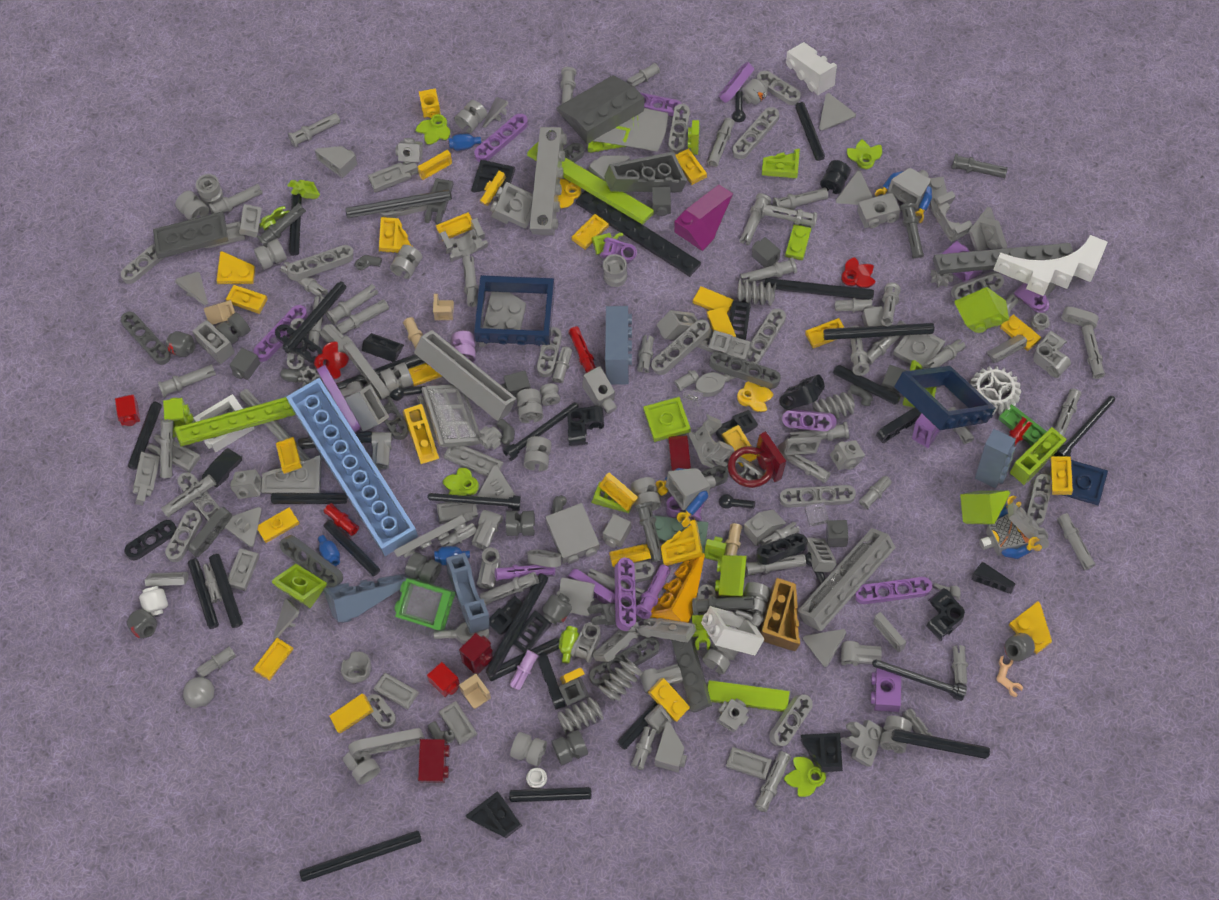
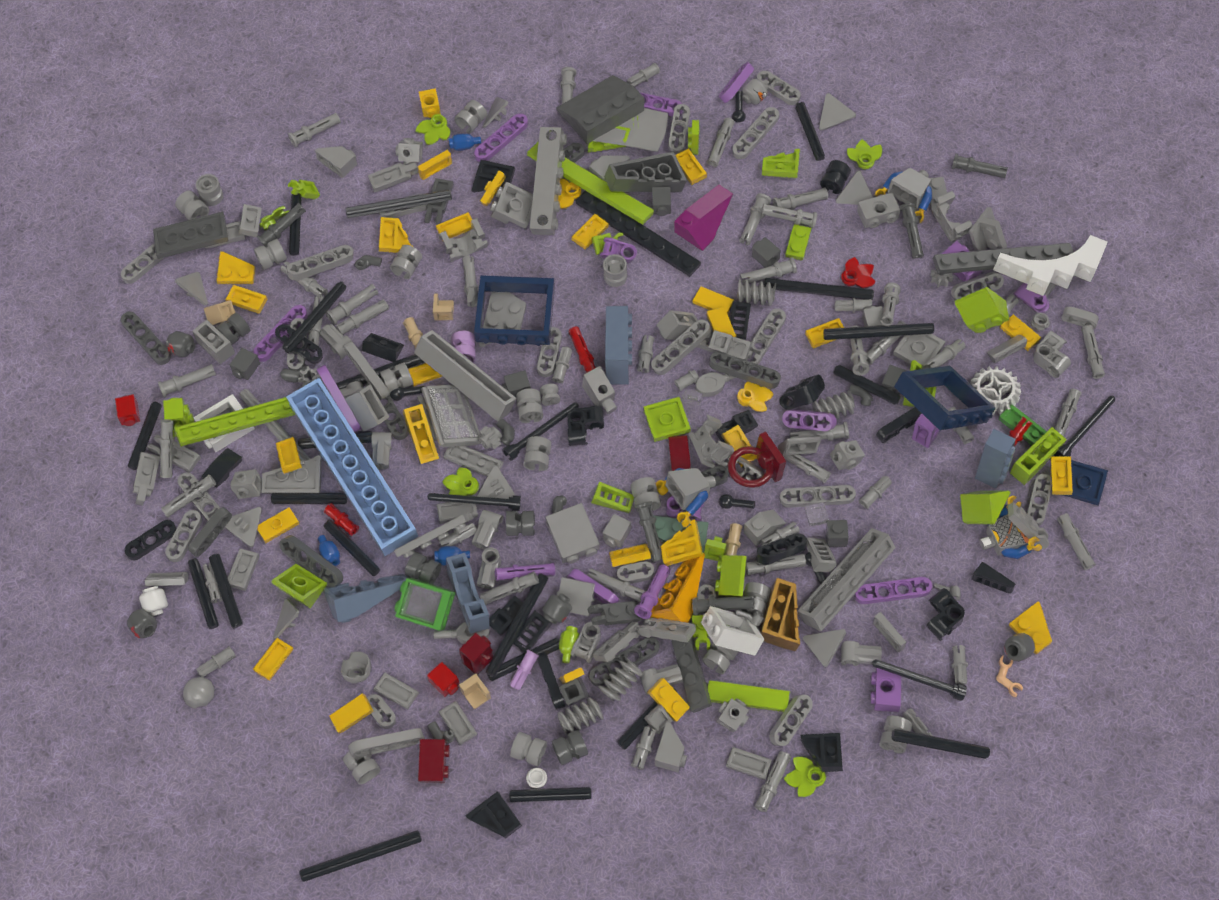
(227, 204): light grey pin -> none
(334, 359): red plate -> none
(544, 558): light grey beam -> none
(618, 491): yellow plate -> none
(622, 593): medium lavender beam -> none
(812, 68): white wedge -> none
(864, 740): light grey plate -> none

